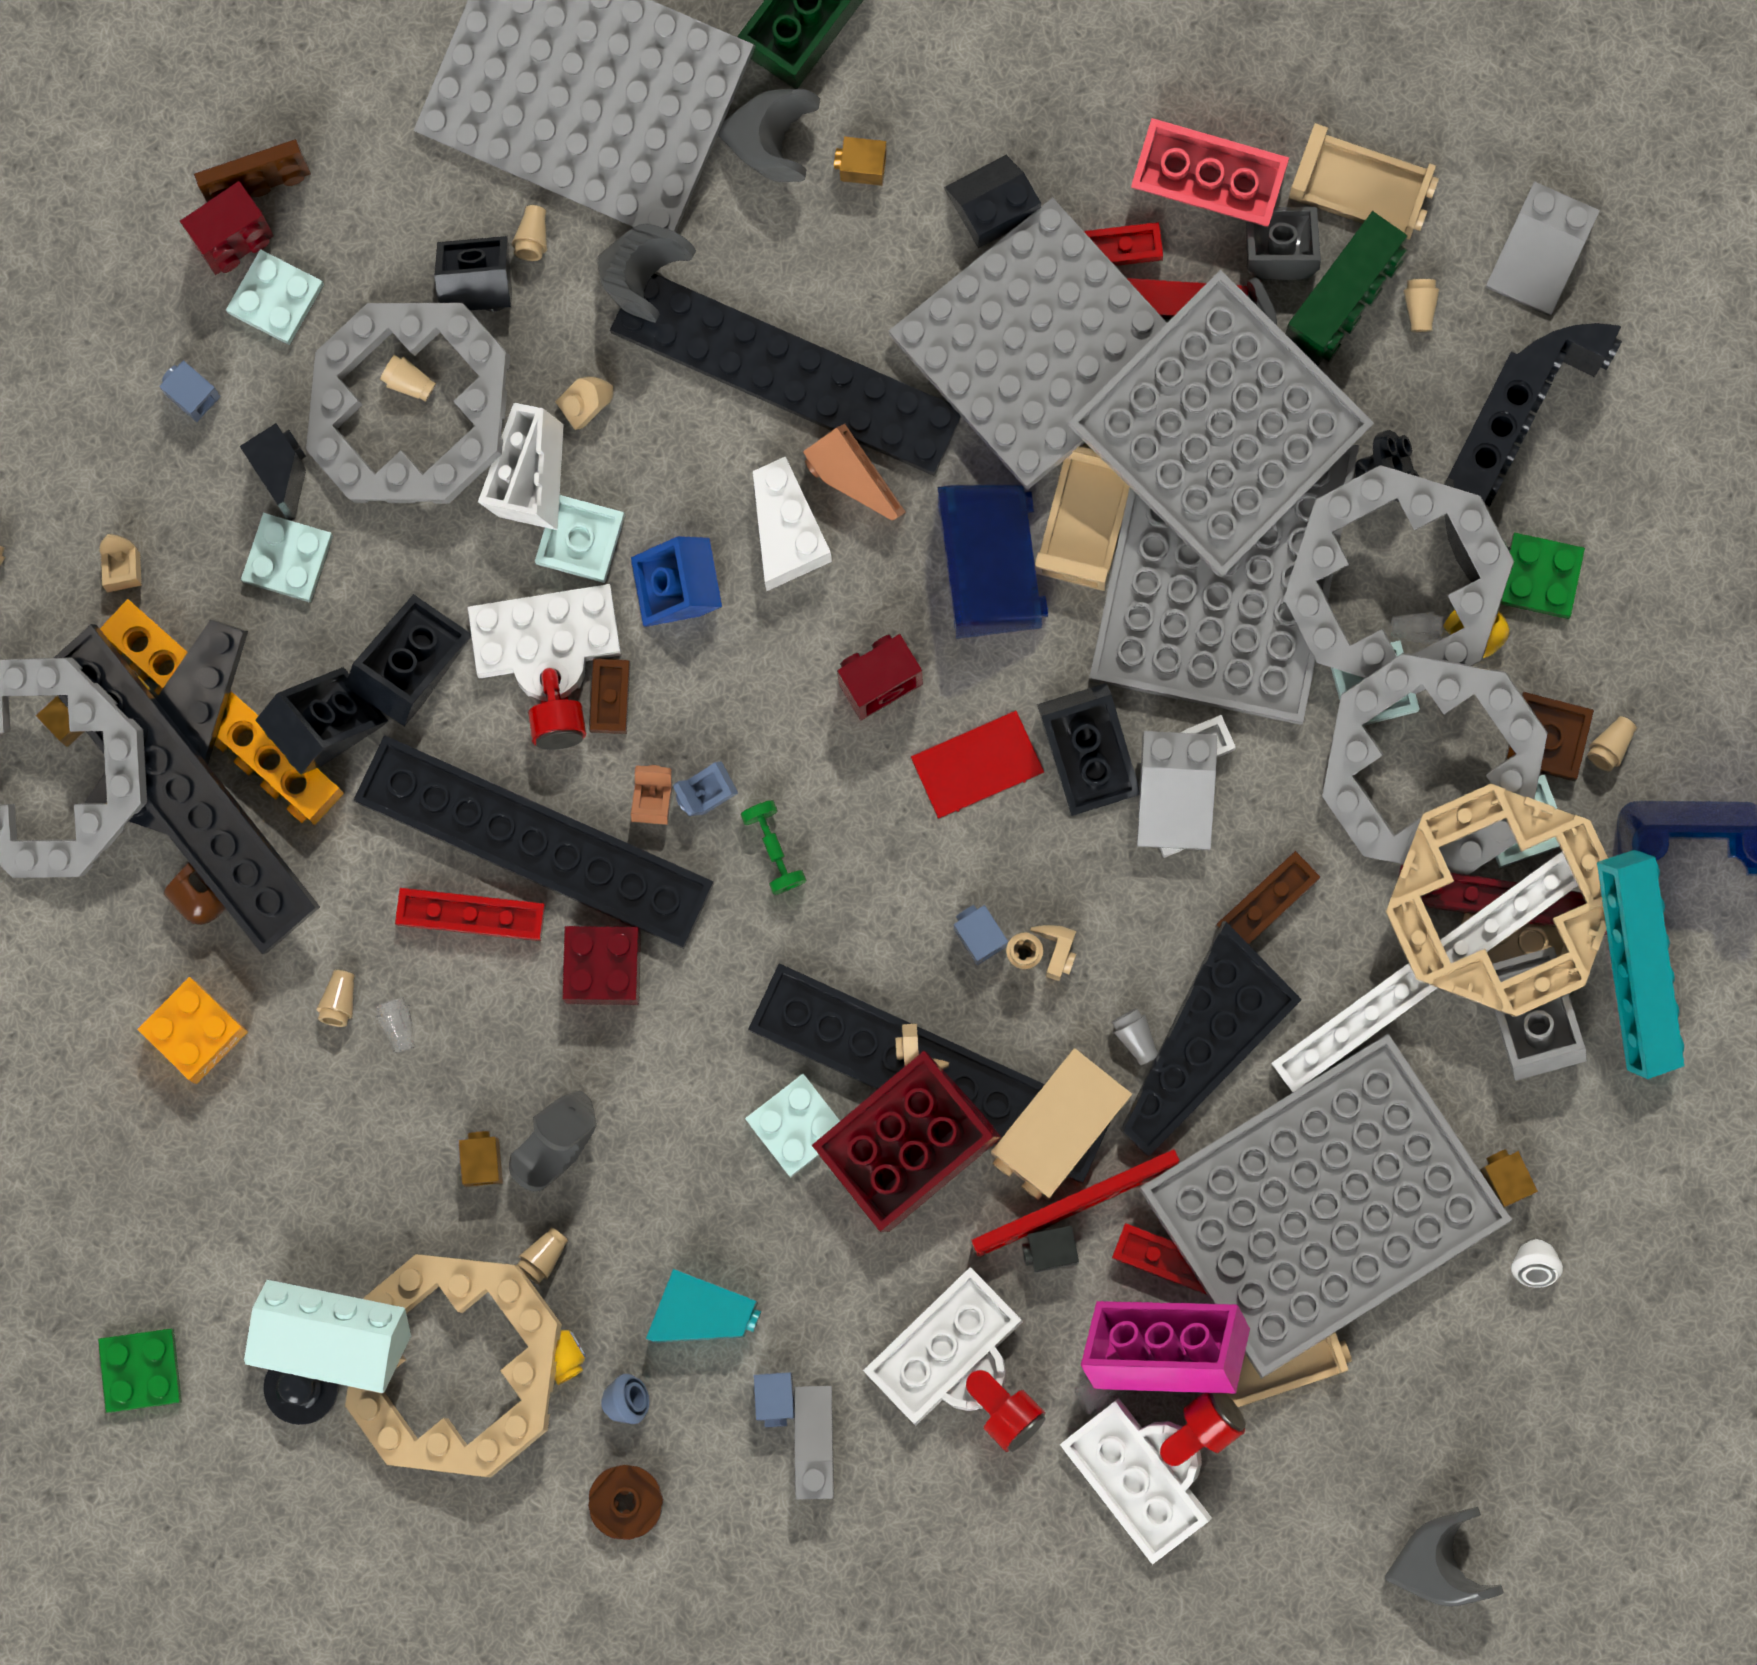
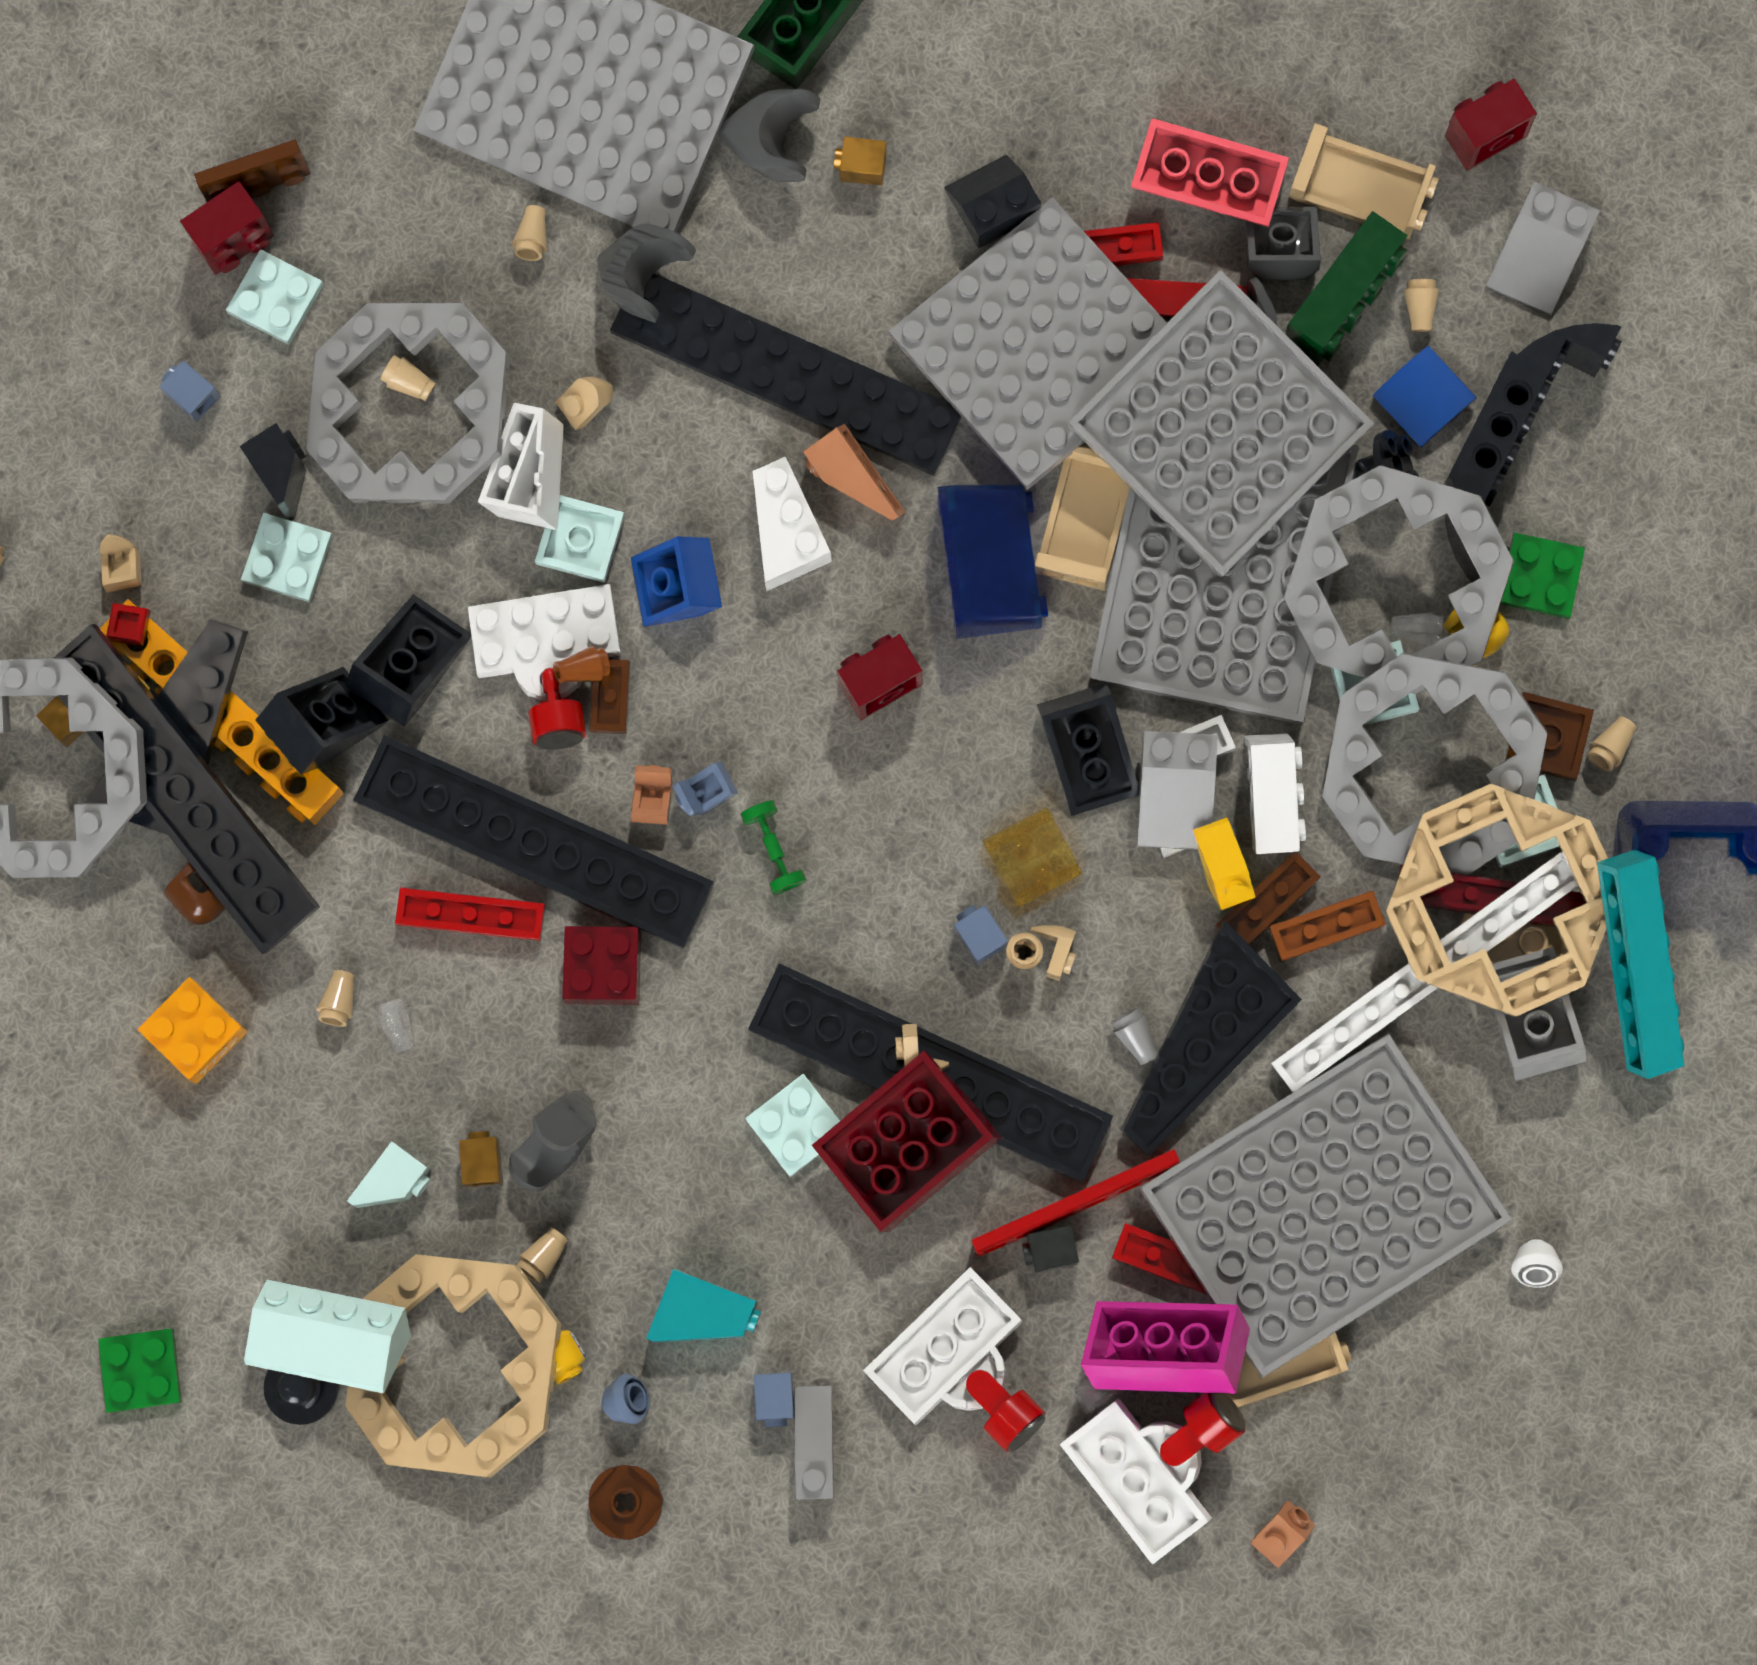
(128, 624): none -> red tile
(391, 1179): none -> light aqua slope
(474, 273): black slope -> none
(585, 665): none -> dark orange cone
(977, 764): red window -> none
(1032, 857): none -> clear yellow slope
(1060, 1125): tan panel -> none
(1223, 864): none -> yellow slope
(1275, 793): none -> white wedge
(1283, 1533): none -> nougat bracket
(1327, 926): none -> dark orange plate
(1424, 396): none -> blue slope
(1429, 1567): dark grey animal -> none
(1490, 123): none -> dark red brick
(1508, 1177): pearl gold brick -> none

